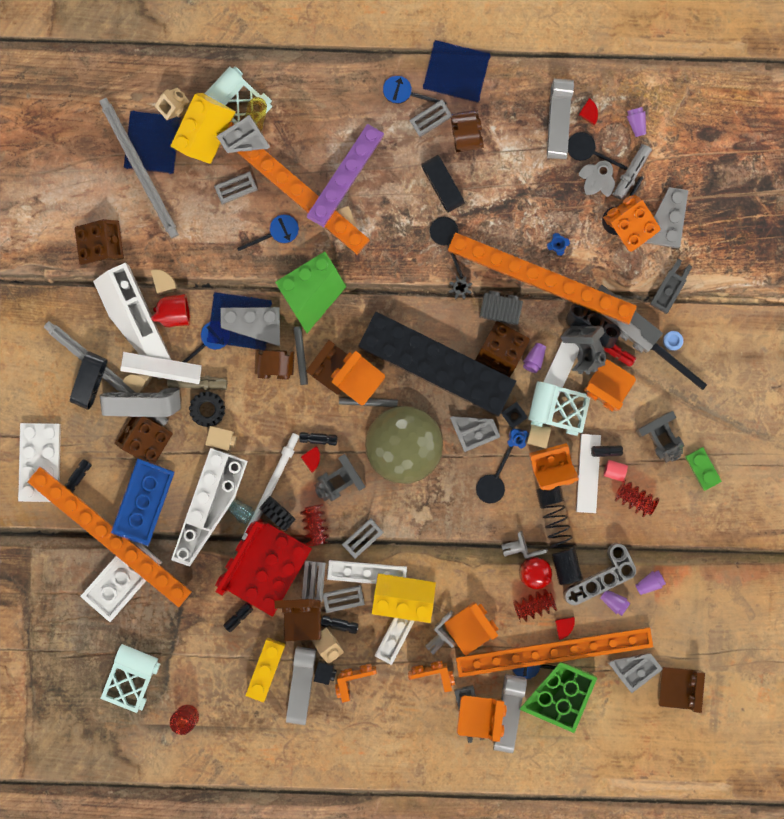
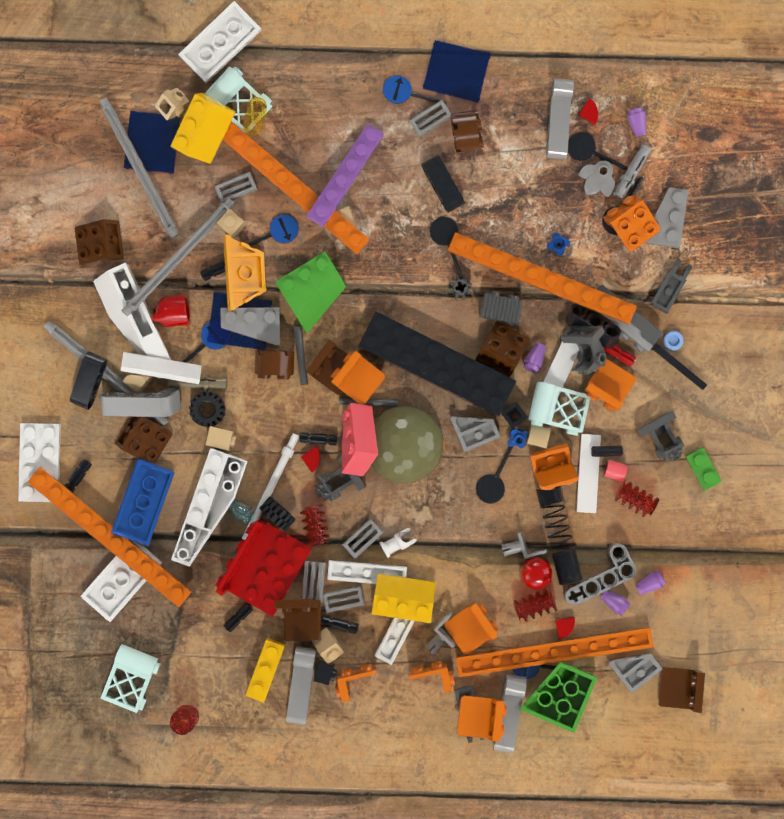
(163, 282): tan brick -> none
(181, 253): none -> light grey piece
(214, 270): none -> black axle
(220, 42): none -> white plate
(231, 223): none -> tan brick
(243, 137): light grey wing -> none
(243, 272): none -> light orange wing
(358, 439): none -> coral wedge
(396, 543): none -> white piece

